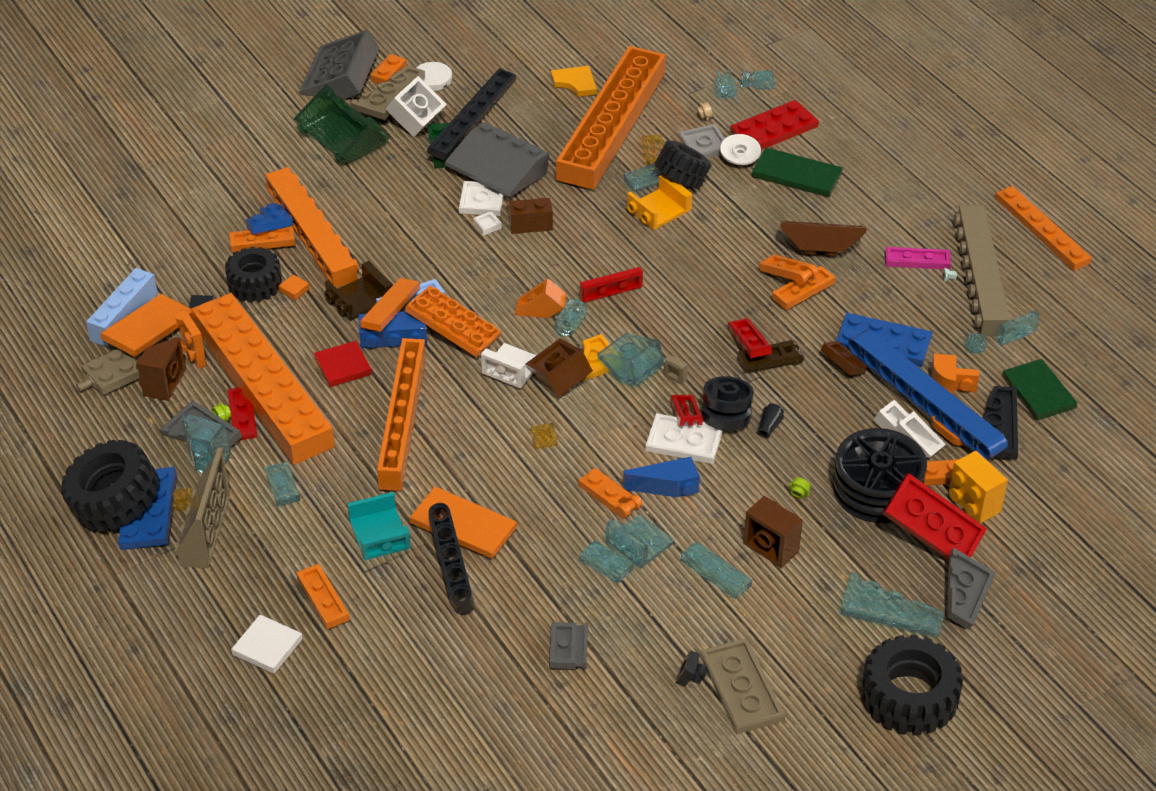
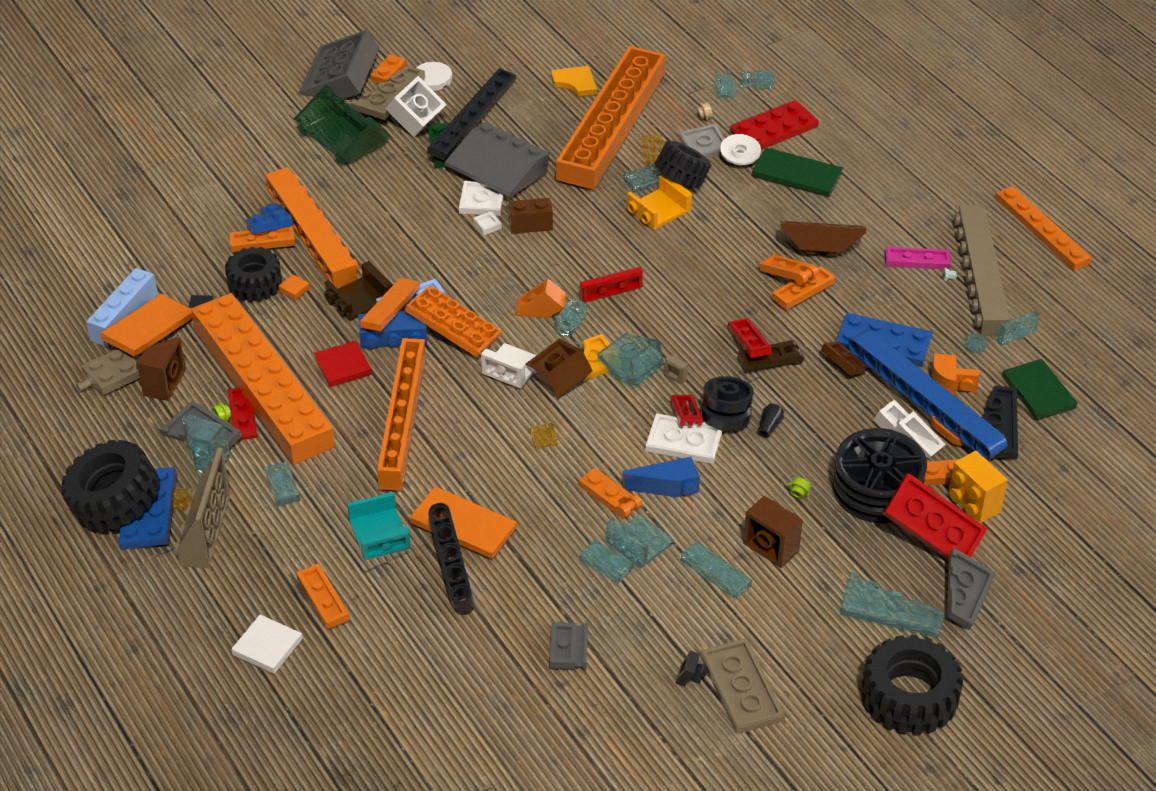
(191, 339): orange plate -> none

